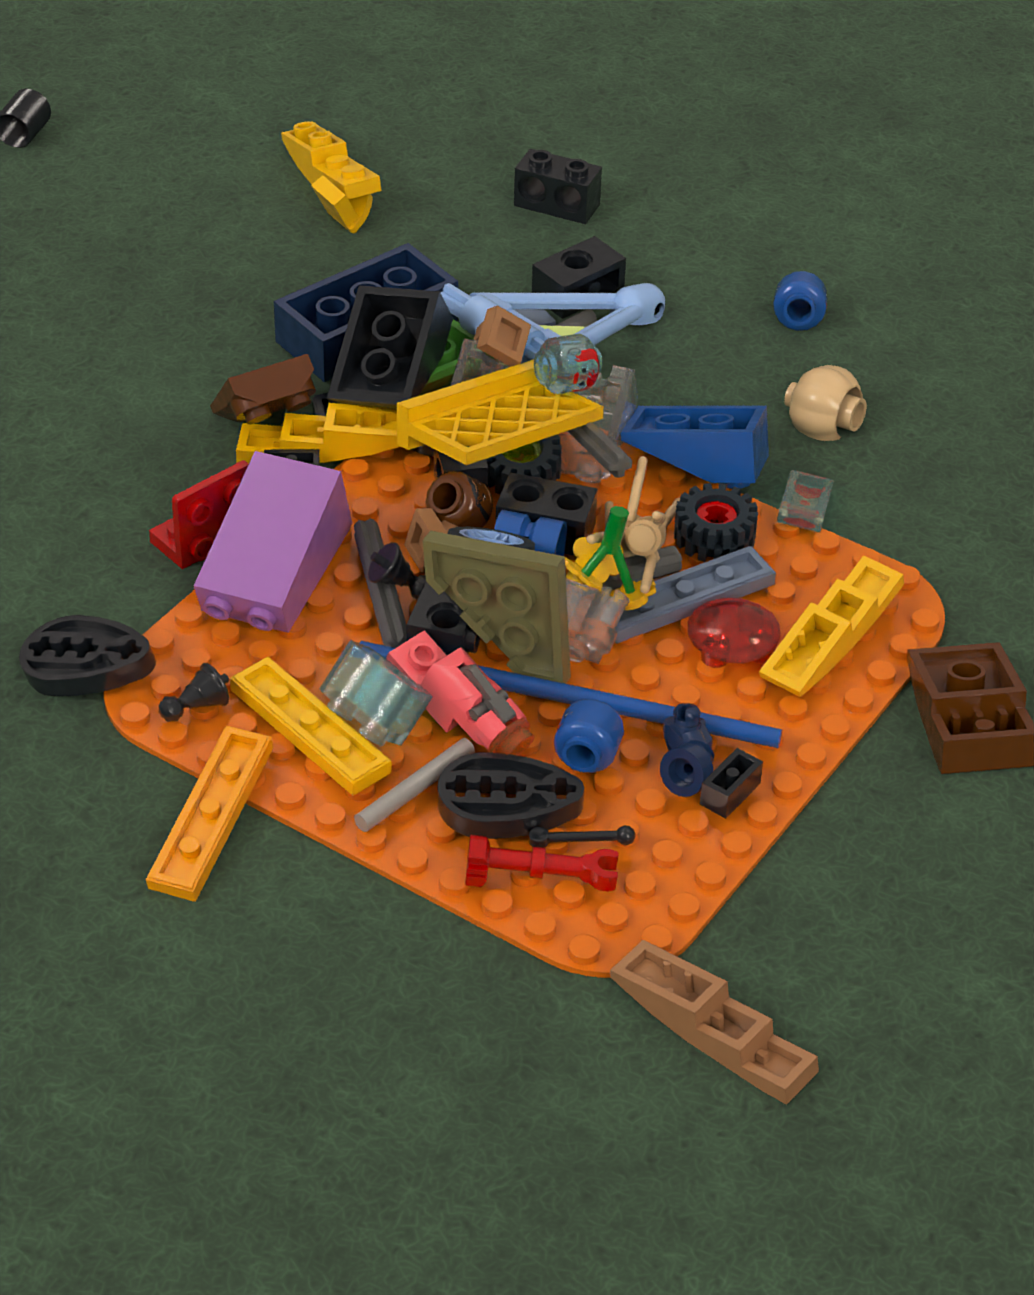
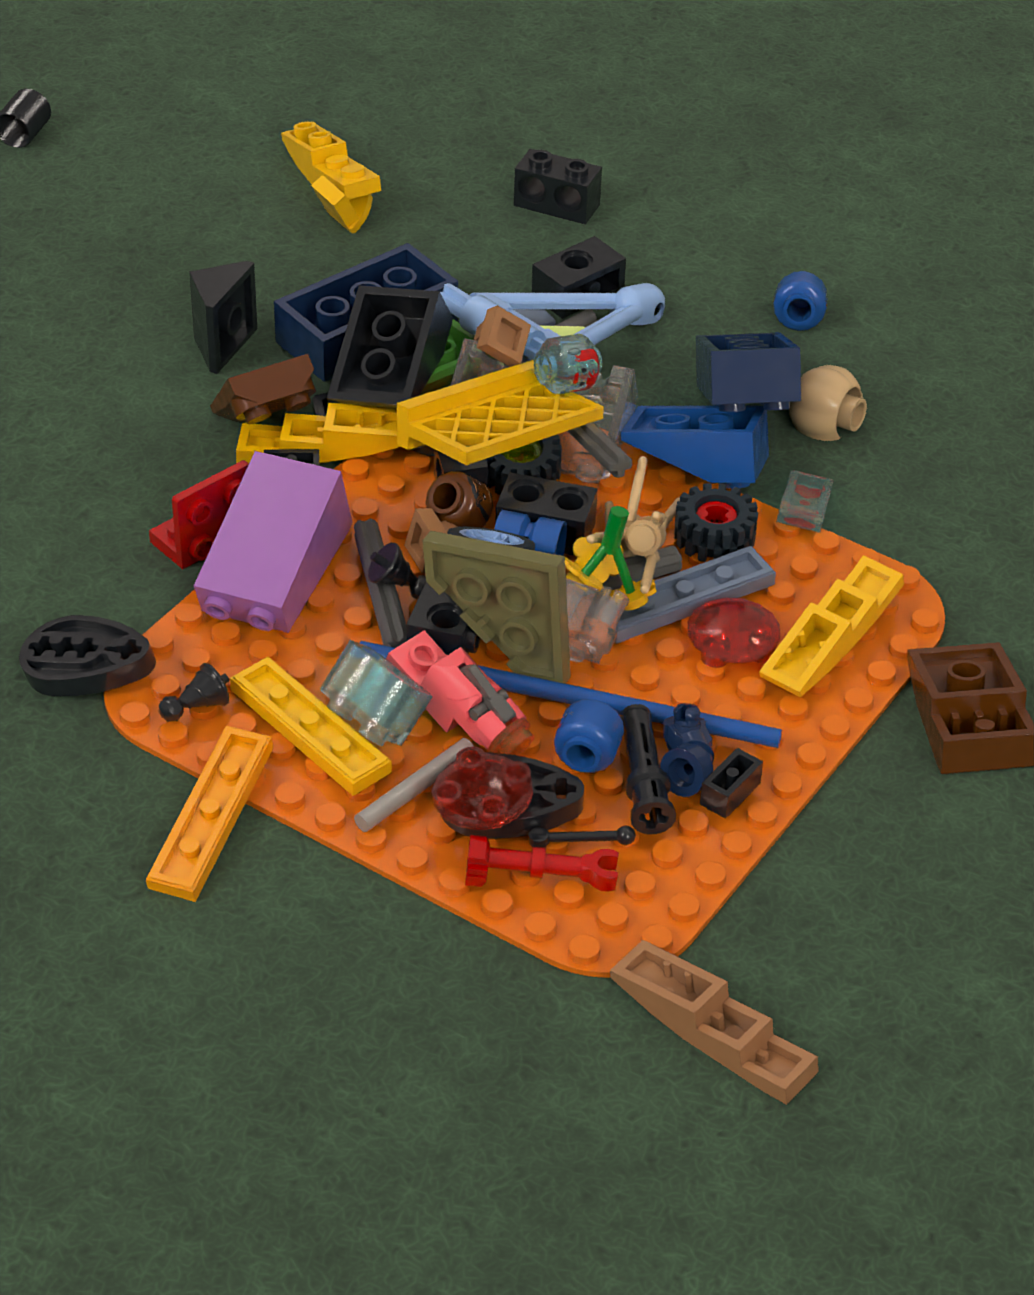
(223, 310): none -> black slope
(482, 790): none -> clear red dish
(647, 782): none -> black pin
(748, 370): none -> dark blue brick

